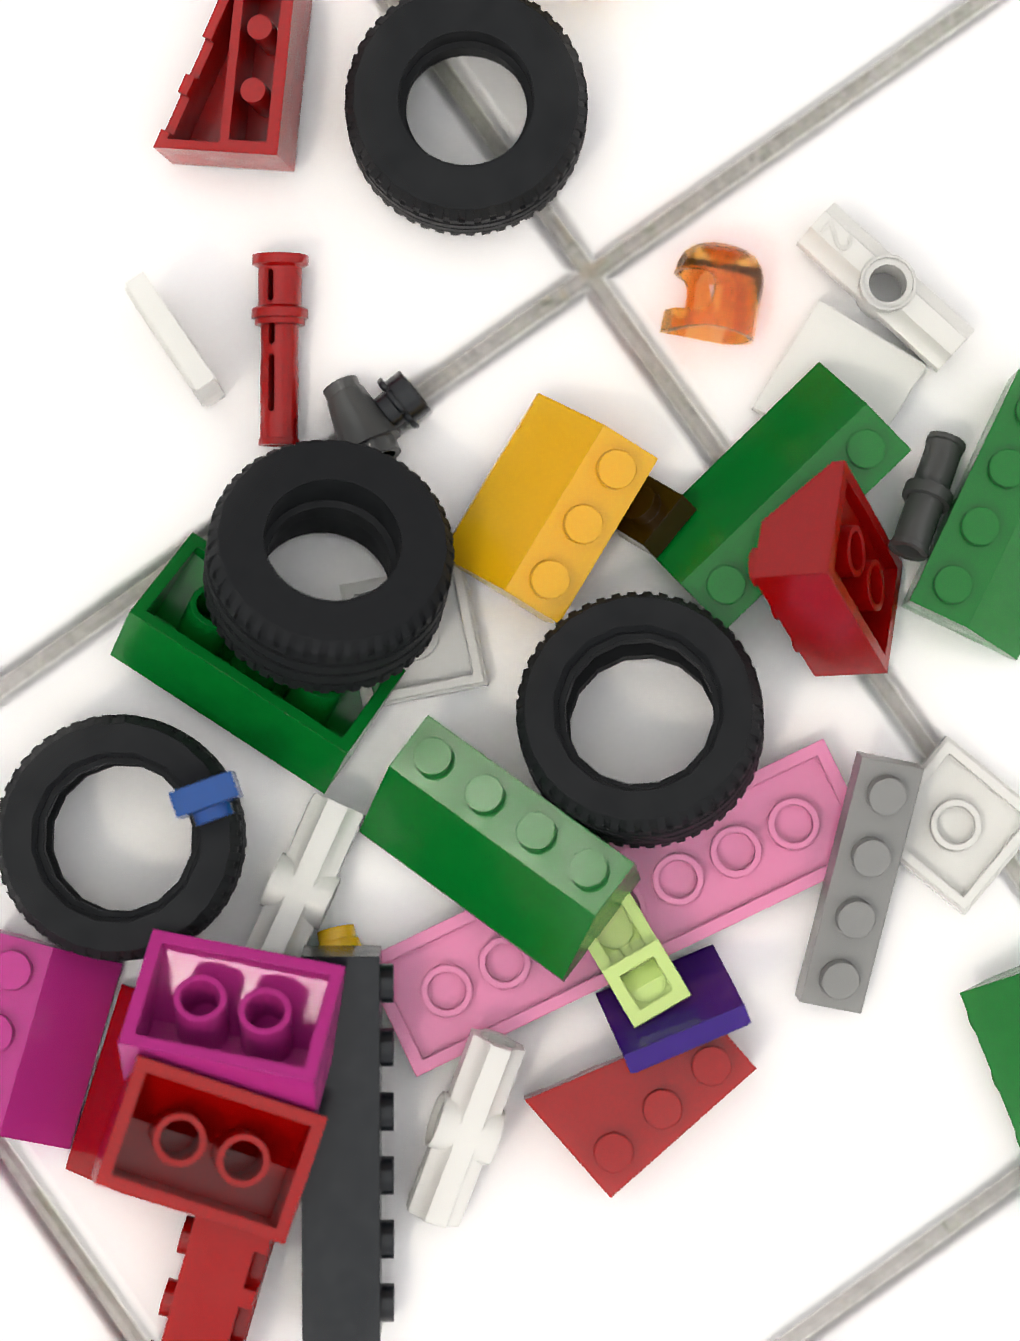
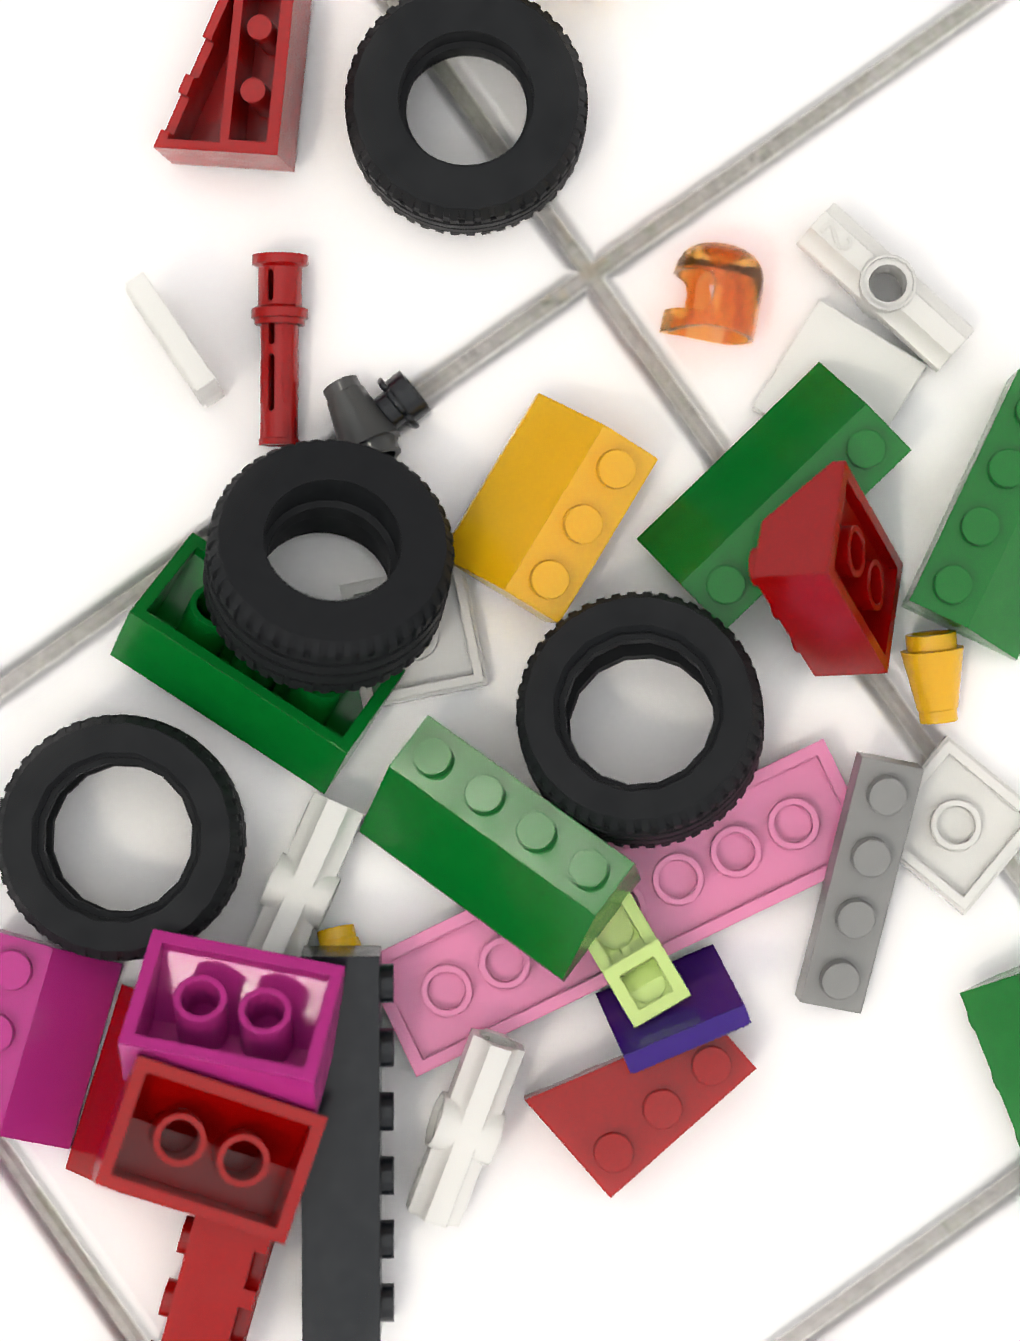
(207, 799): blue plate -> none
(654, 517): dark brown plate -> none
(927, 496): dark grey pin -> none
(934, 674): none -> yellow cone

